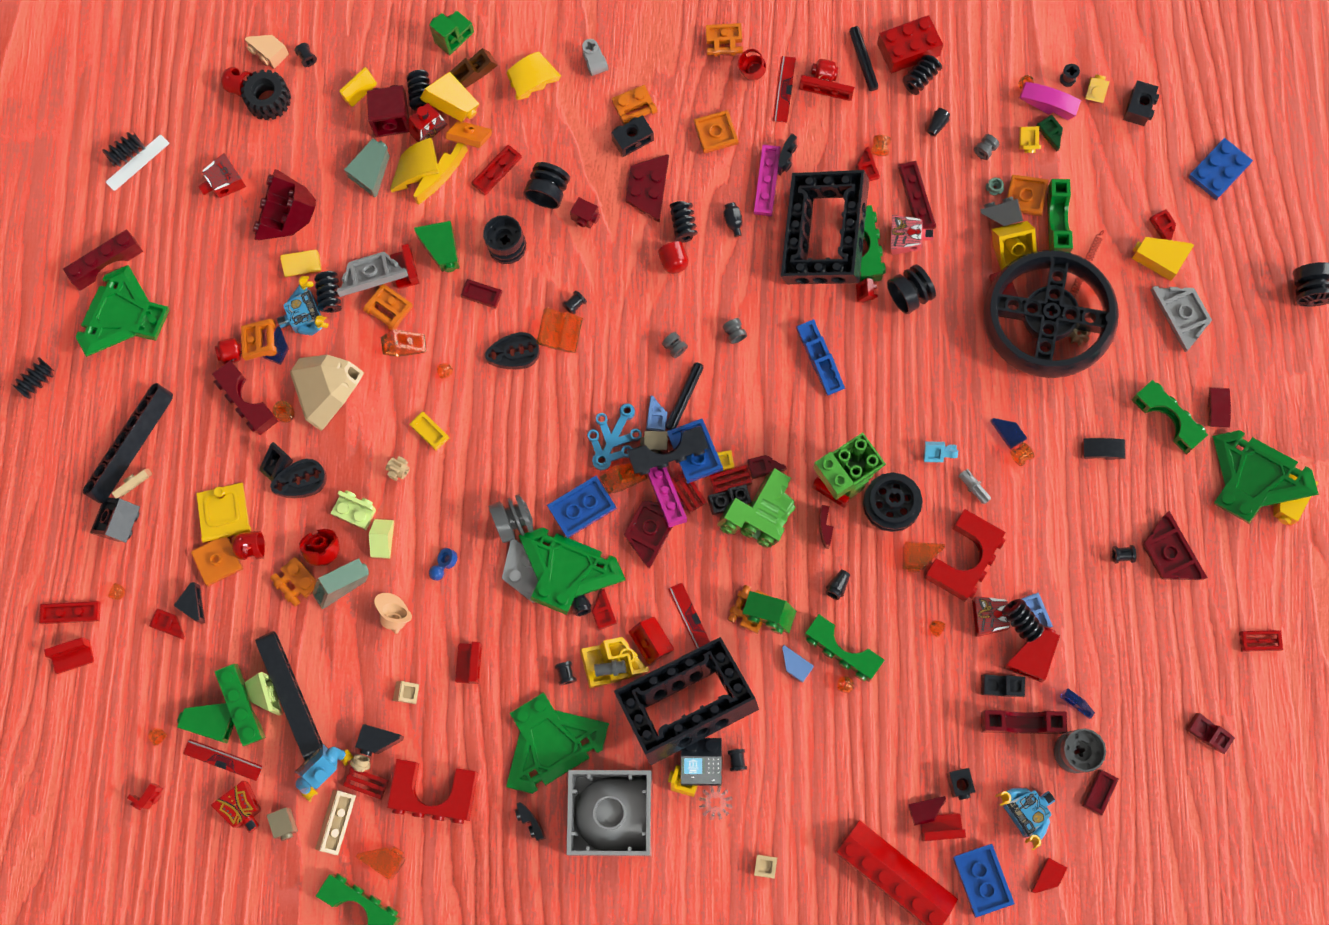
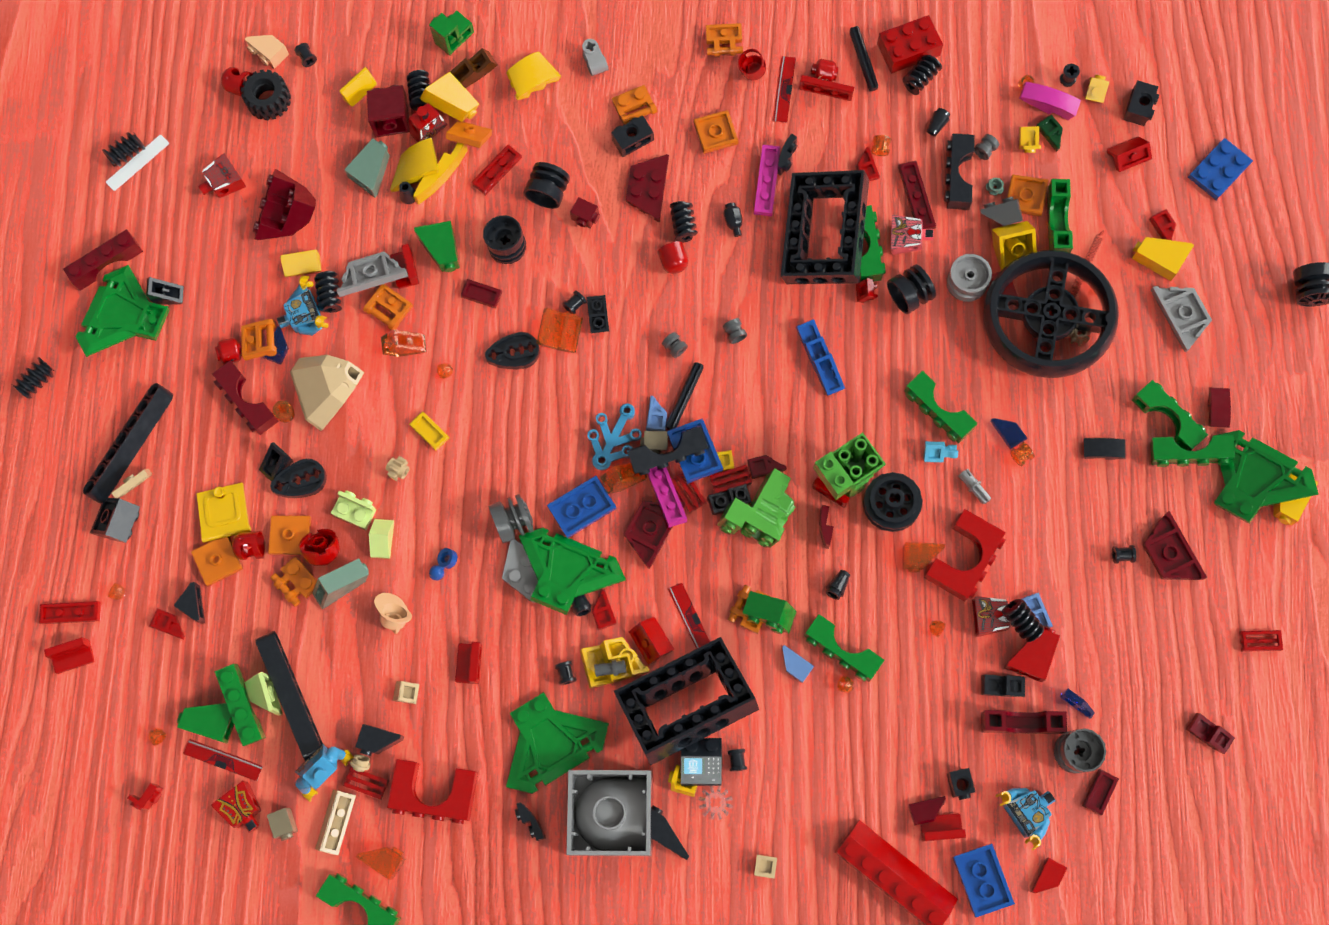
(164, 292): none -> black slope
(287, 533): none -> orange plate
(406, 193): none -> black cone
(598, 314): none -> black slope
(663, 833): none -> black slope
(956, 424): none -> green arch
(959, 192): none -> black arch
(969, 277): none -> light grey wheel
(1130, 153): none -> red panel
(1166, 451): none -> green arch

